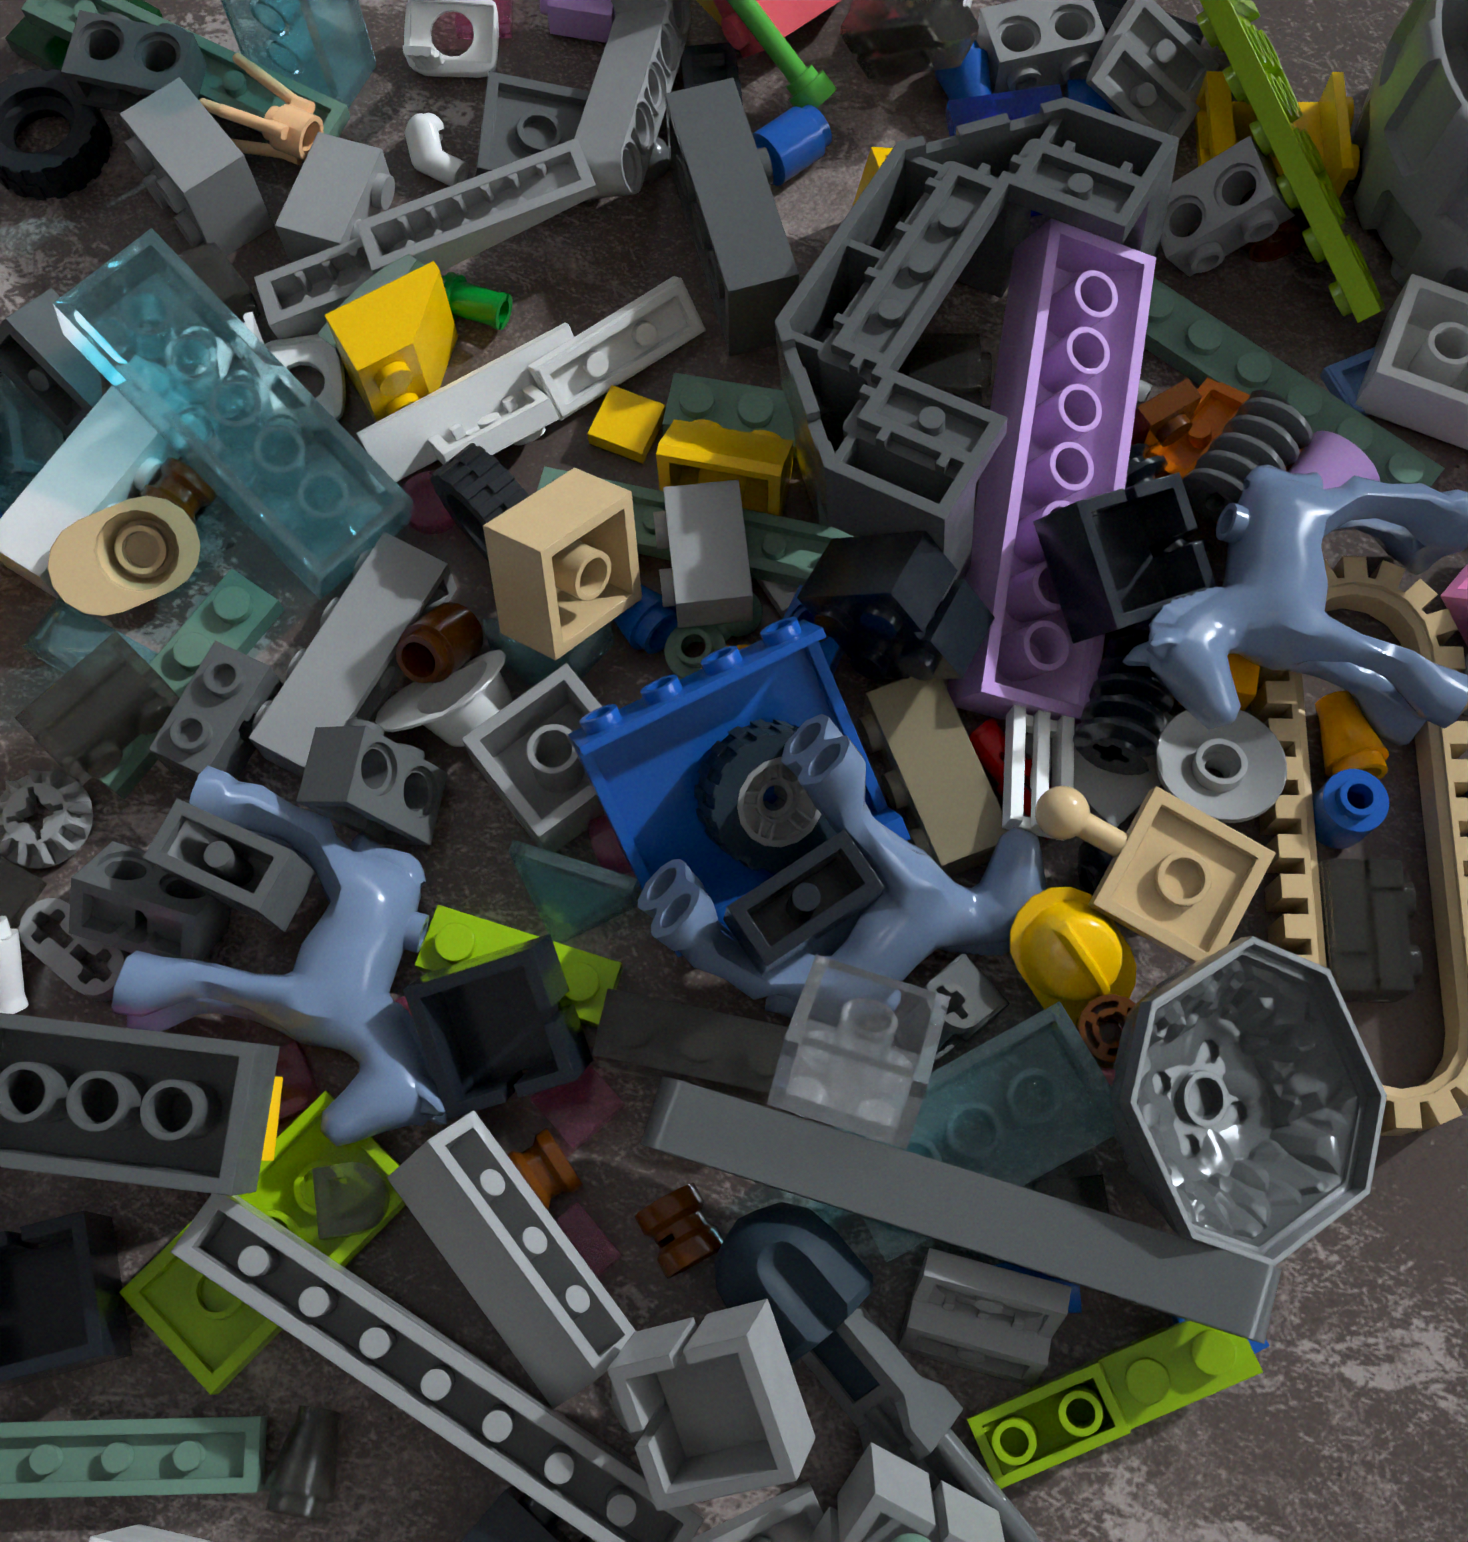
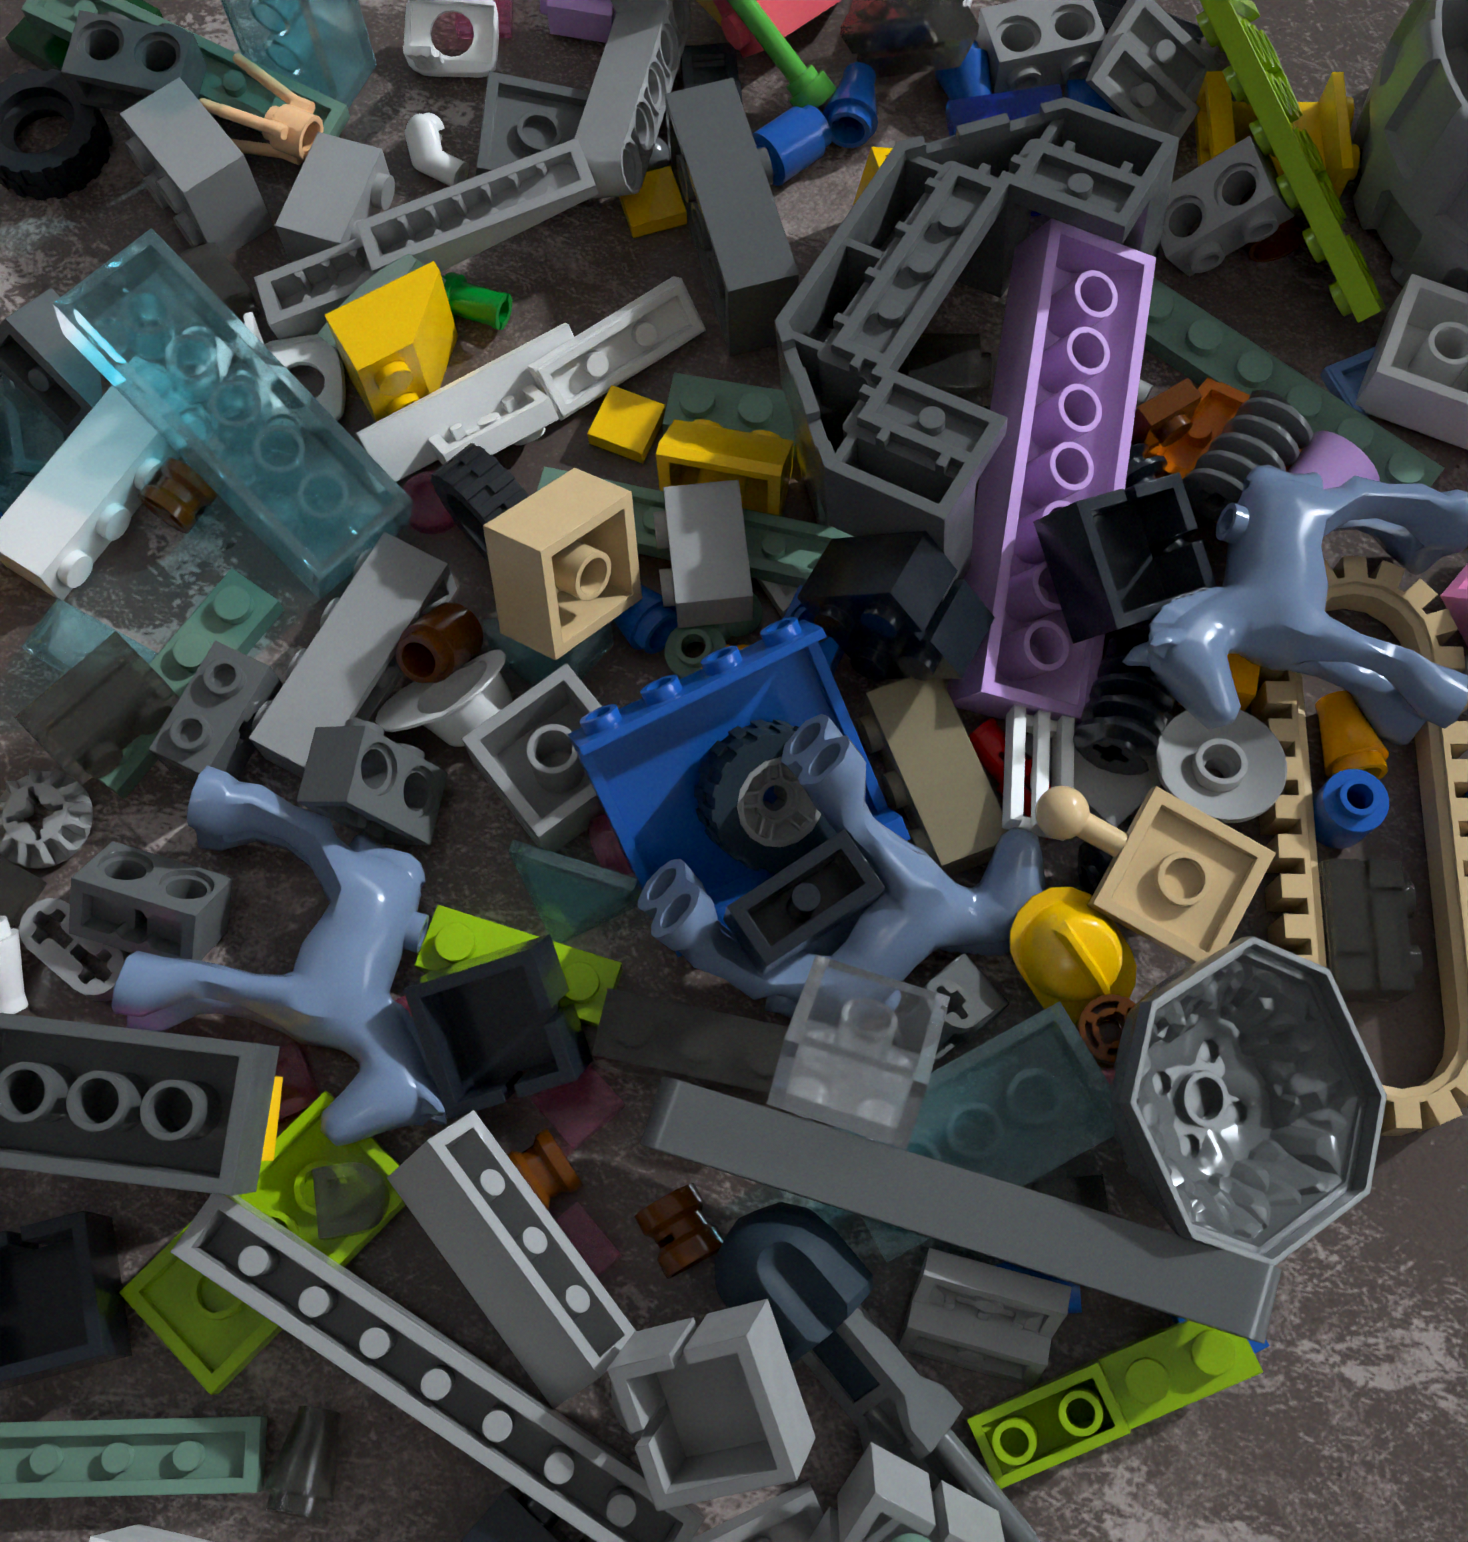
(124, 556): tan piece -> none
(231, 864): dark grey slope -> none
(656, 205): none -> yellow tile
(853, 107): none -> blue cone

